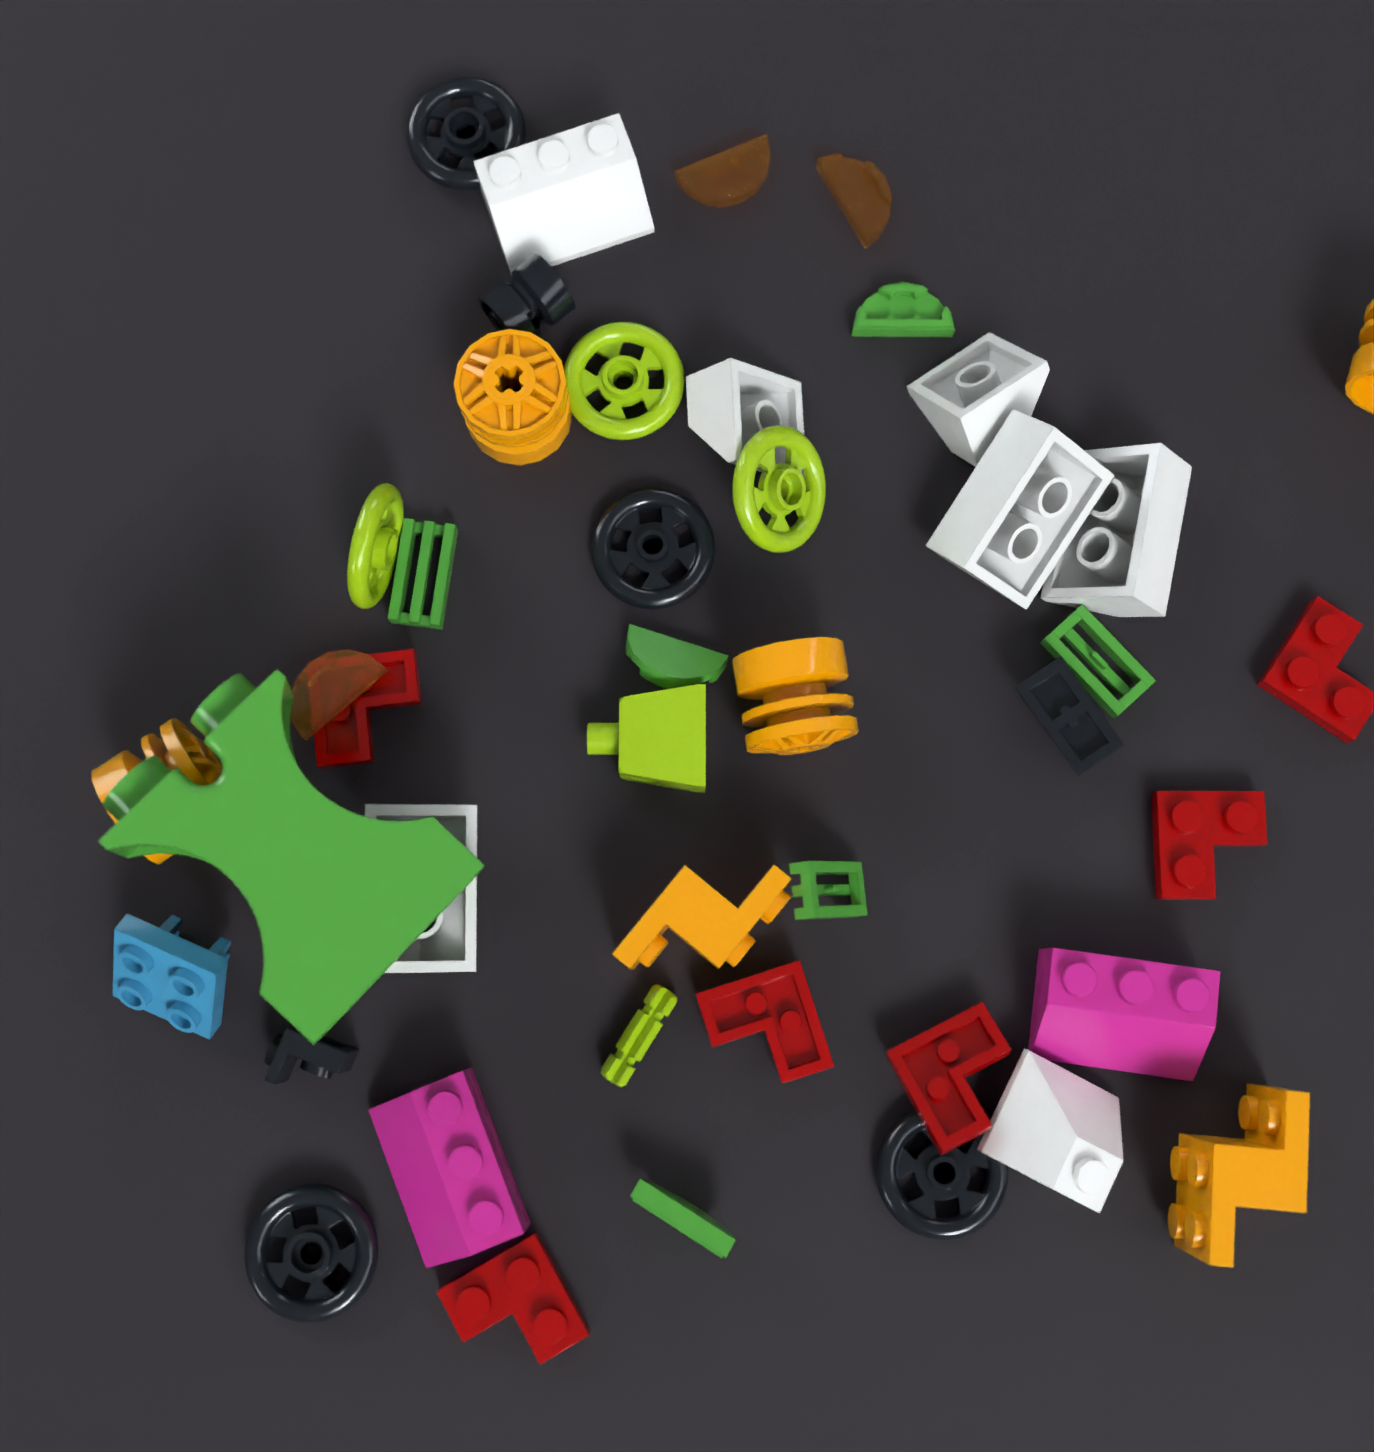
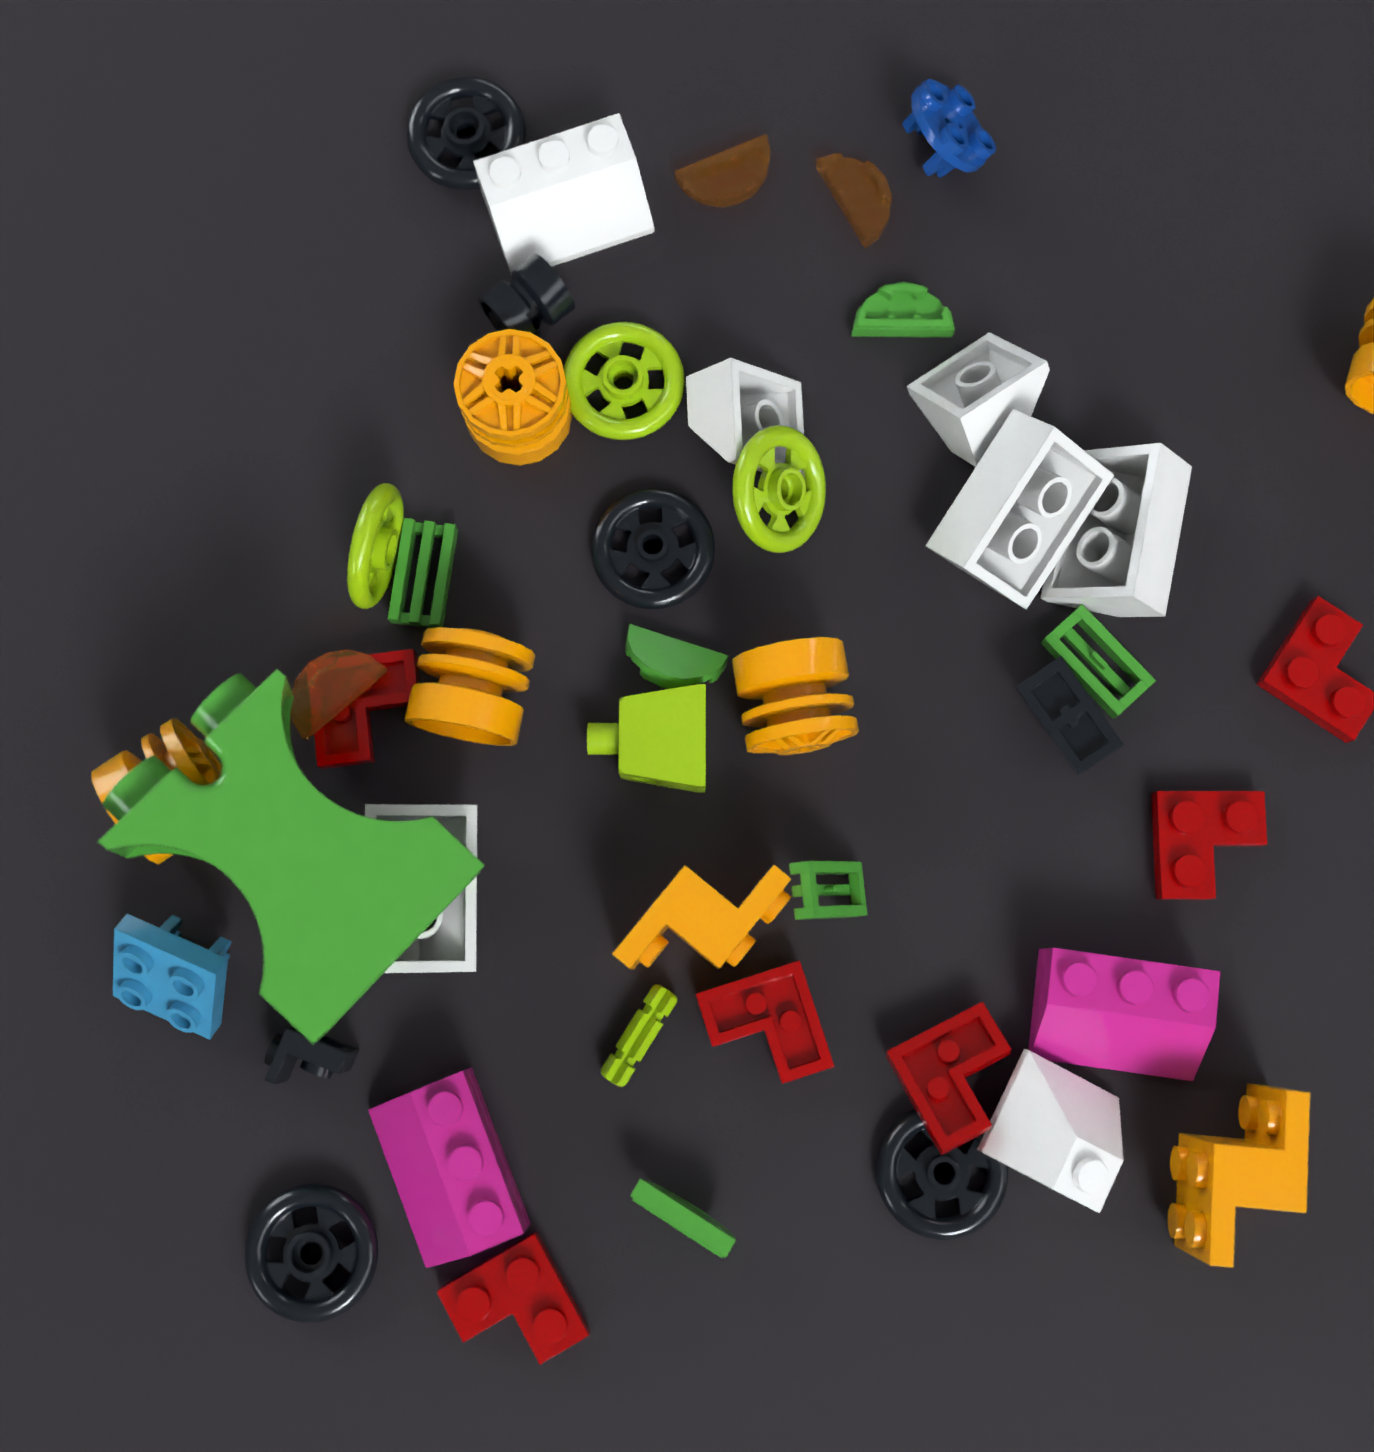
(472, 676): none -> light orange wheel
(949, 127): none -> blue plate

